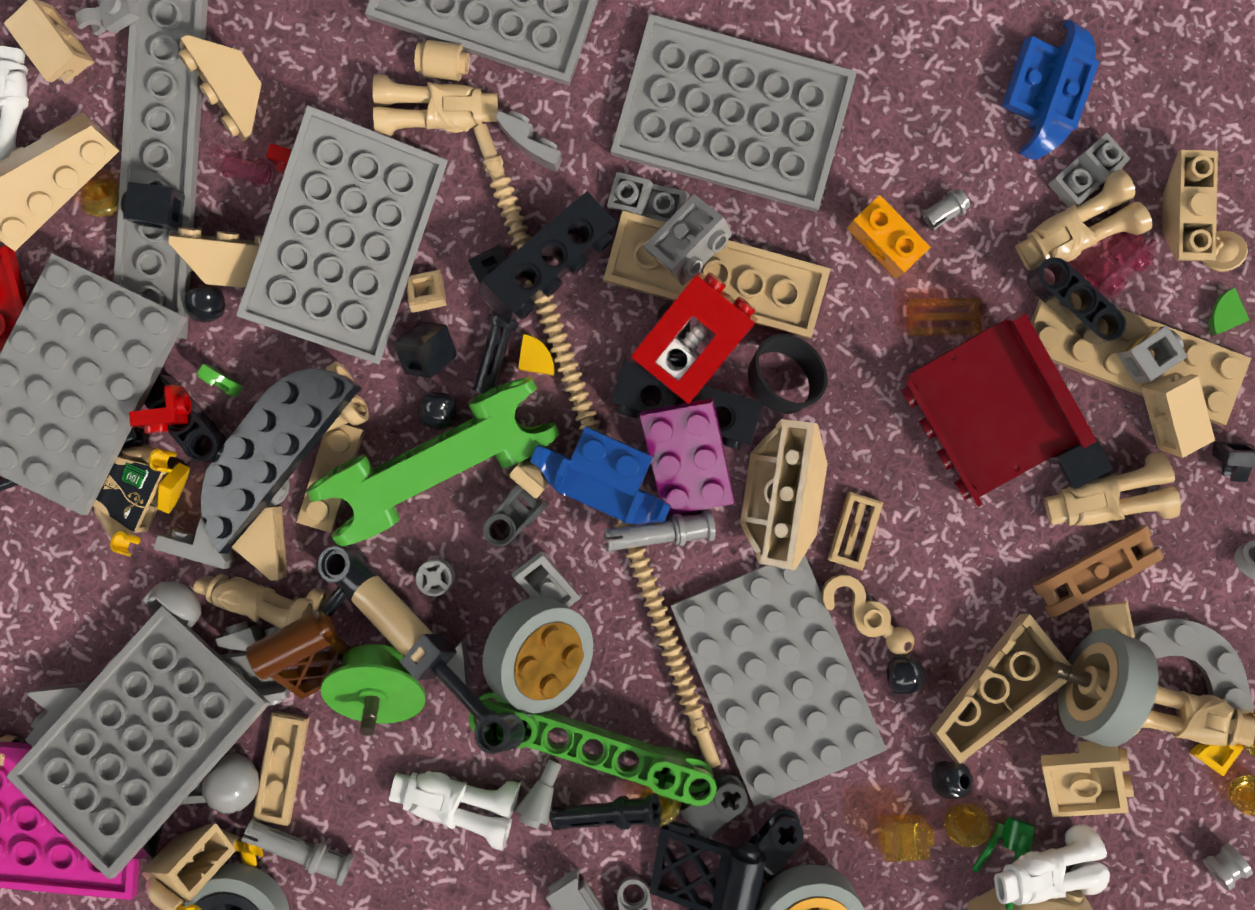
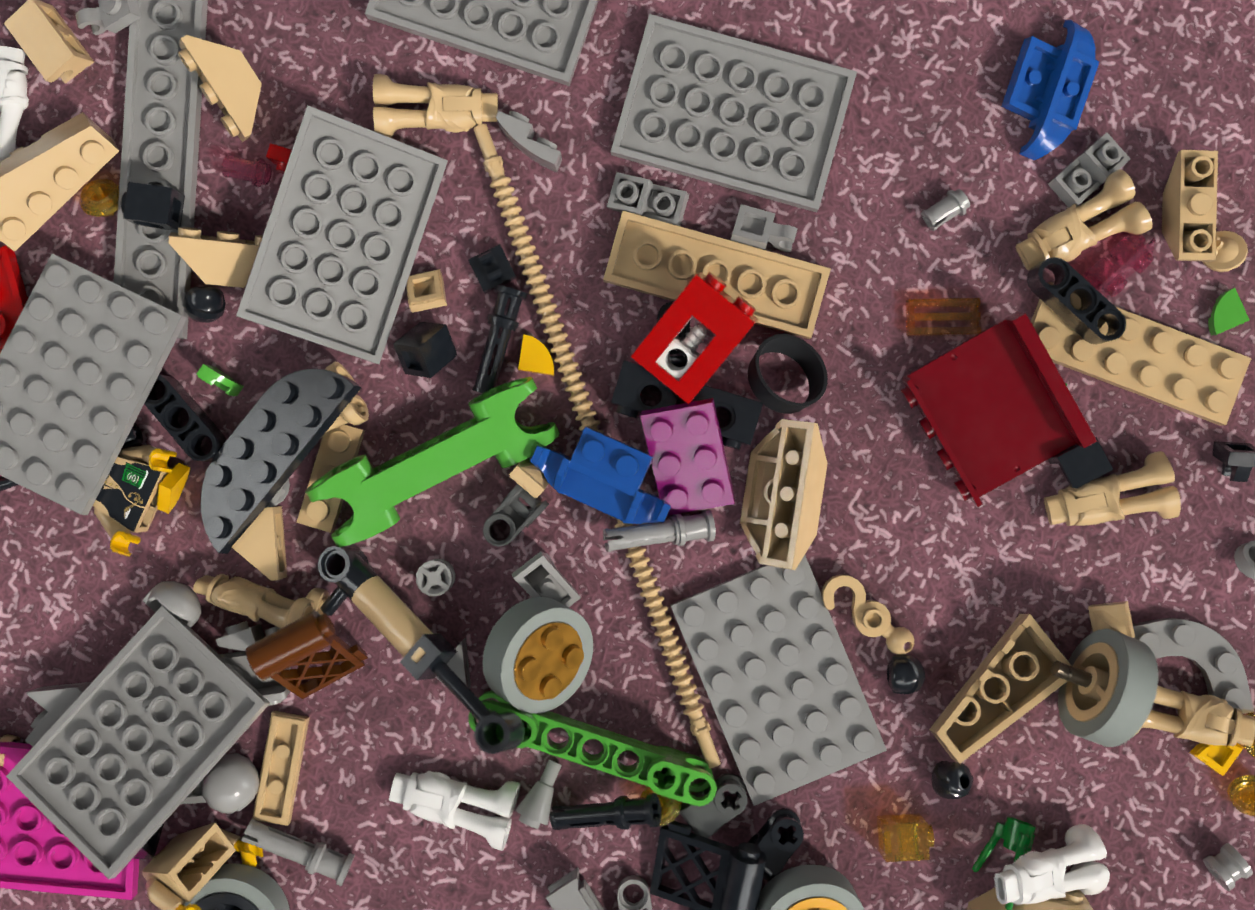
(157, 420): red bracket -> none
(199, 550): light grey slope -> none
(373, 688): bright green piece -> none
(437, 410): black piece -> none
(441, 60): tan brick -> none
(582, 218): black brick -> none
(689, 239): light grey bracket -> none
(756, 228): none -> light grey plate
(841, 526): tan tile -> none
(888, 237): light orange brick -> none
(967, 825): clear yellow hat -> none
(1088, 781): tan plate -> none
(1099, 571): medium nougat plate -> none
(1167, 353): light grey brick -> none
(1178, 414): tan hinge -> none

